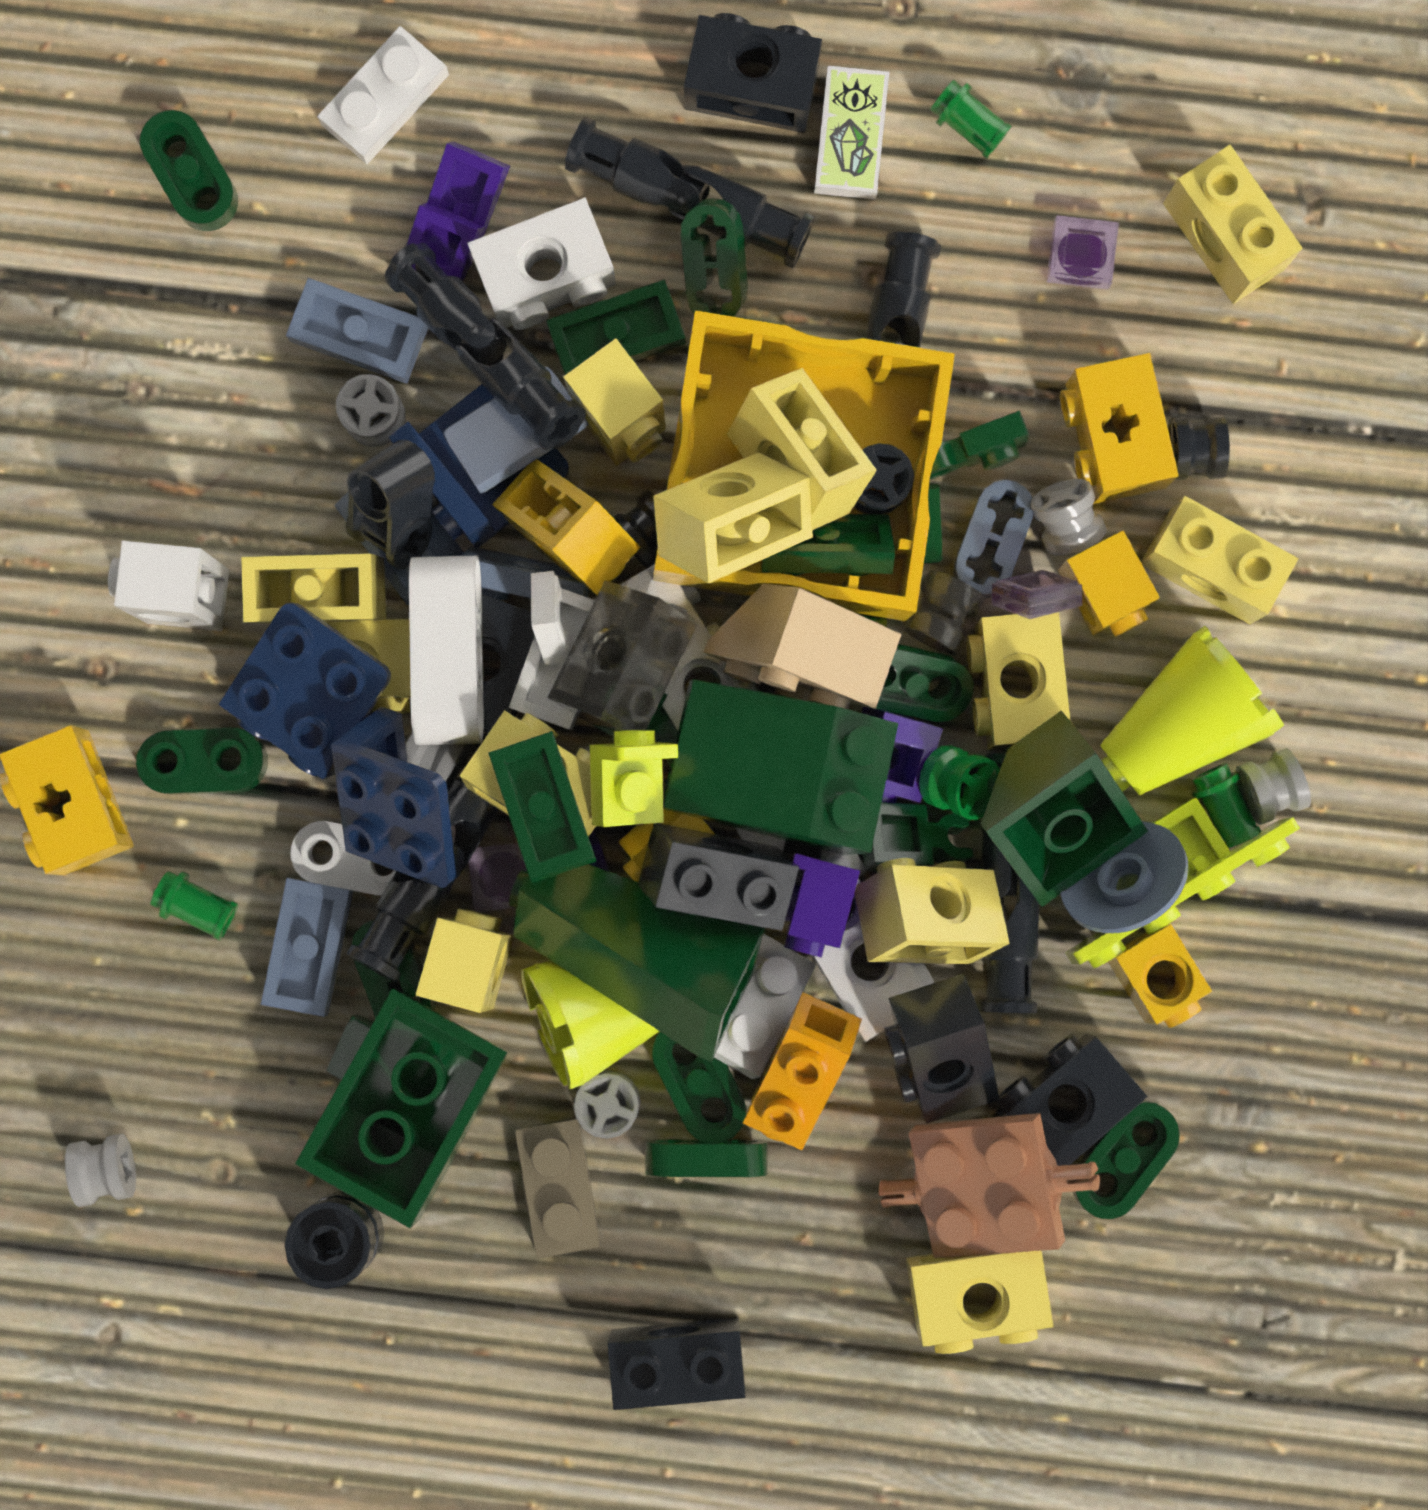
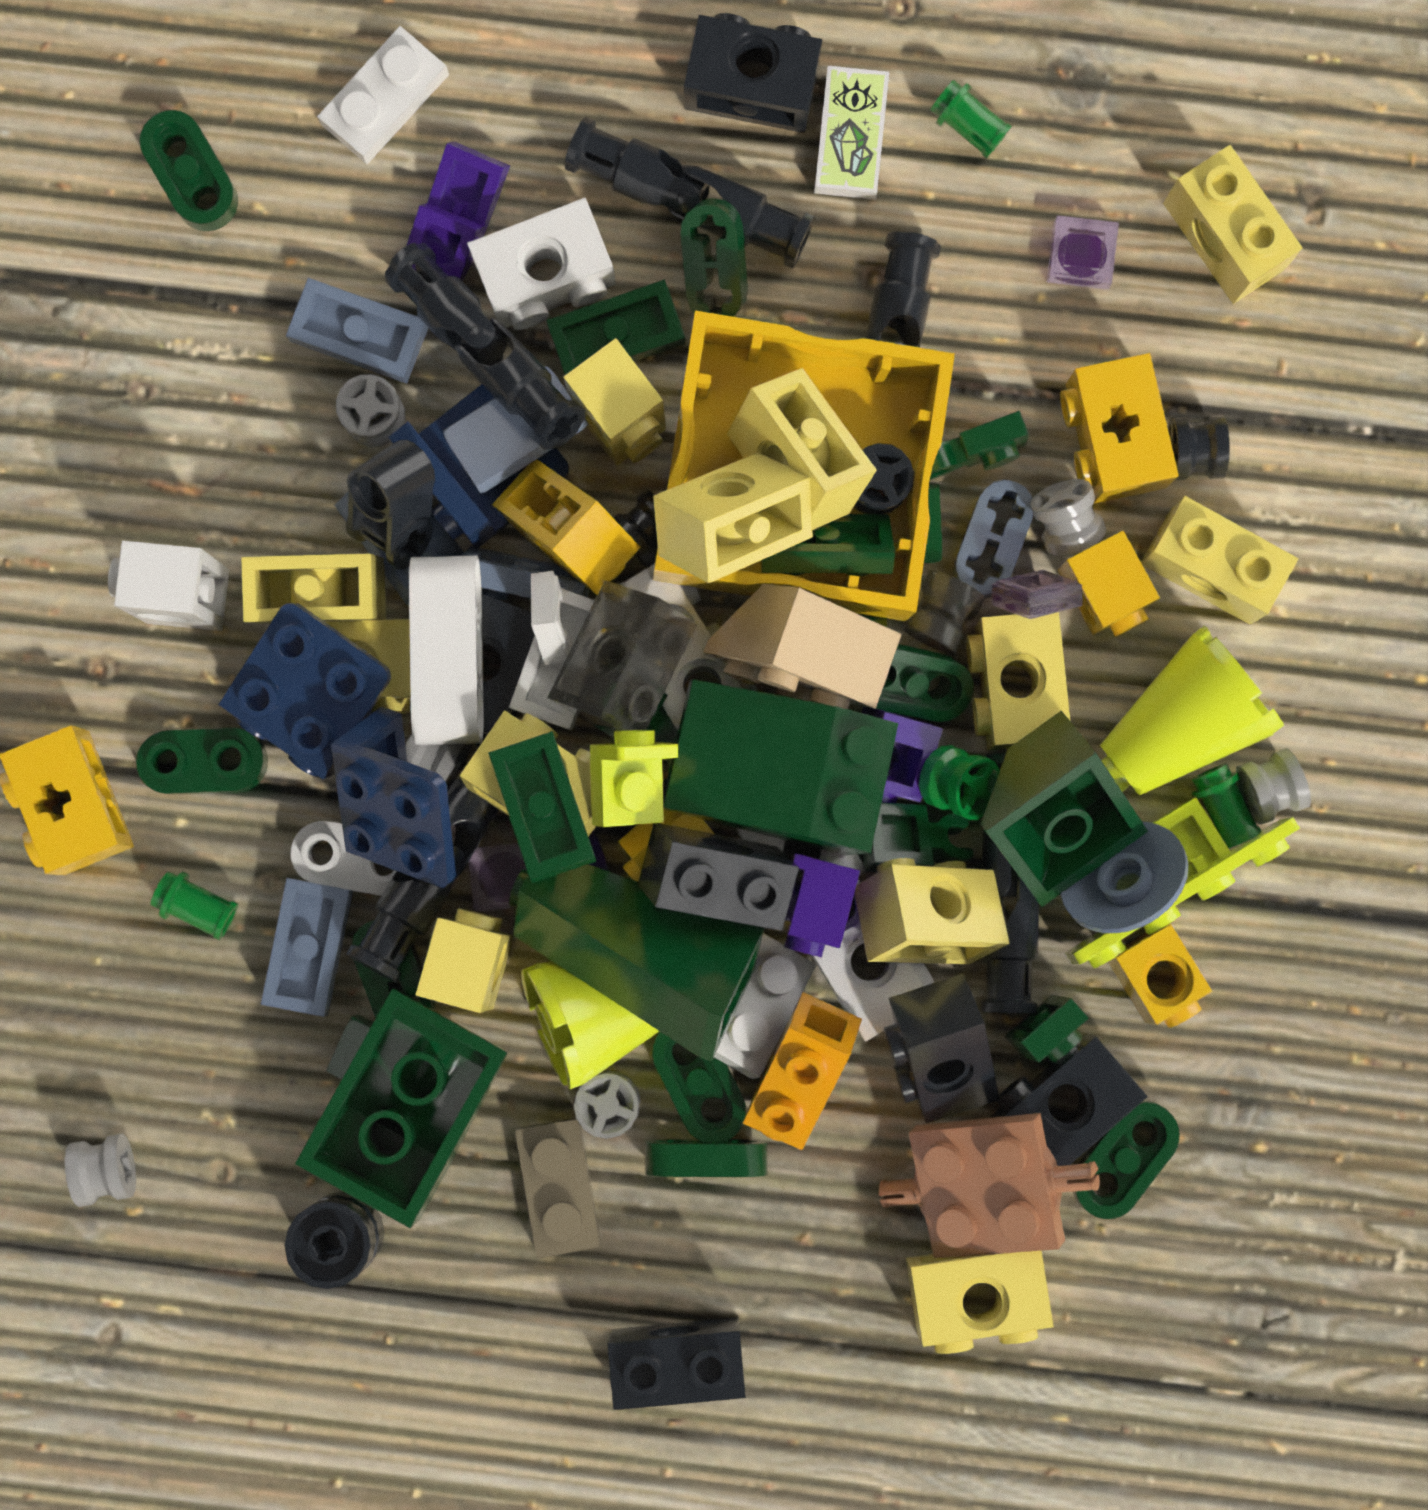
(1050, 1030): none -> dark green plate

